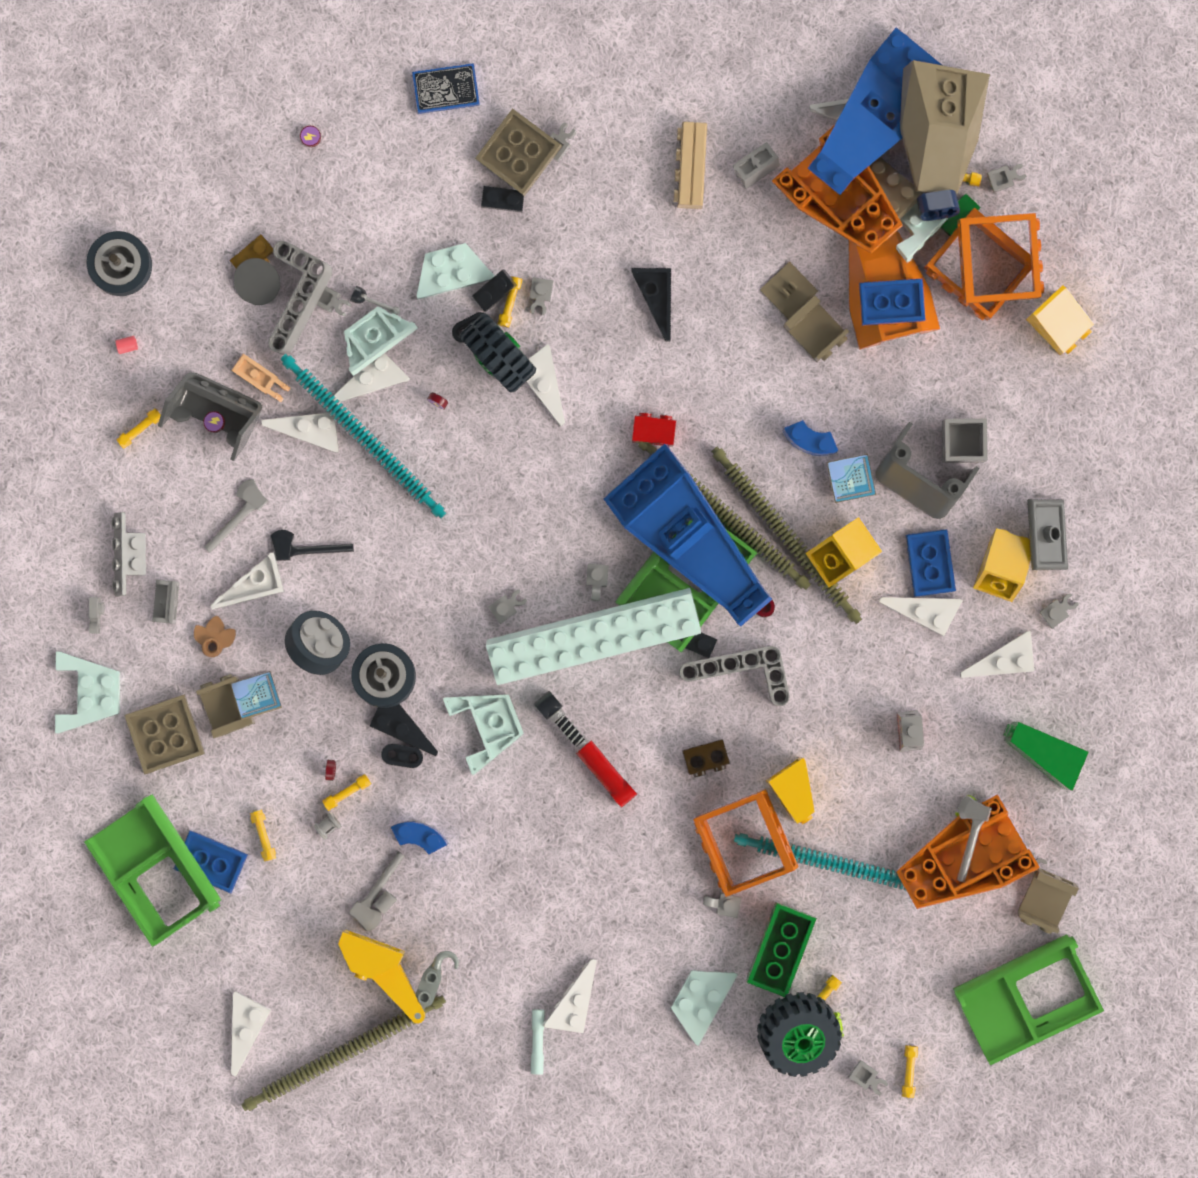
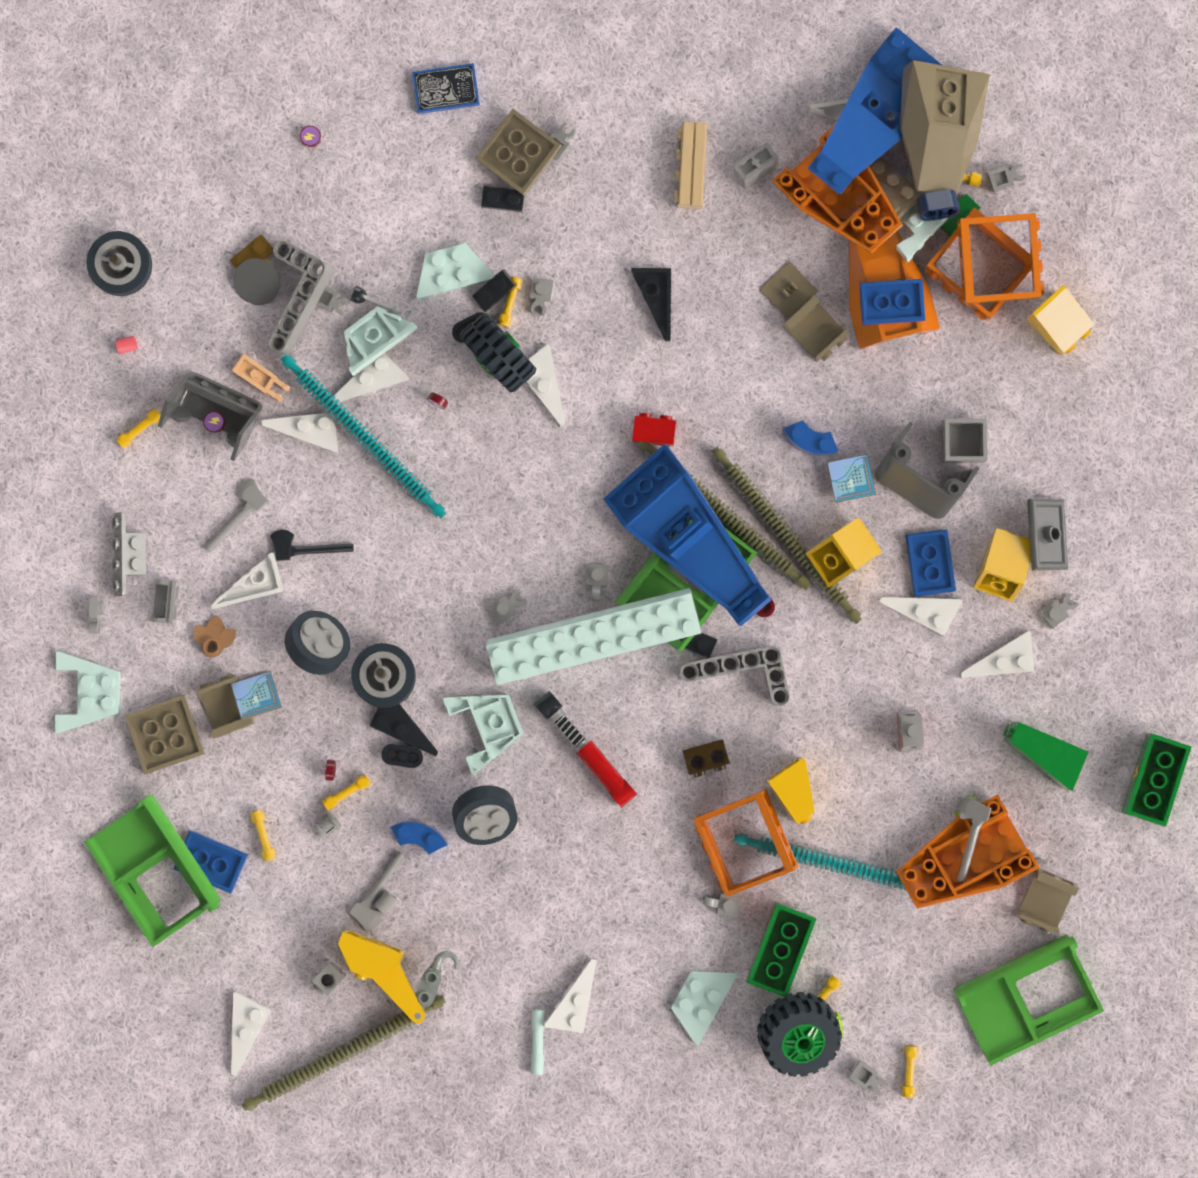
(333, 970): none -> light grey brick
(484, 815): none -> wheel
(1156, 779): none -> green brick

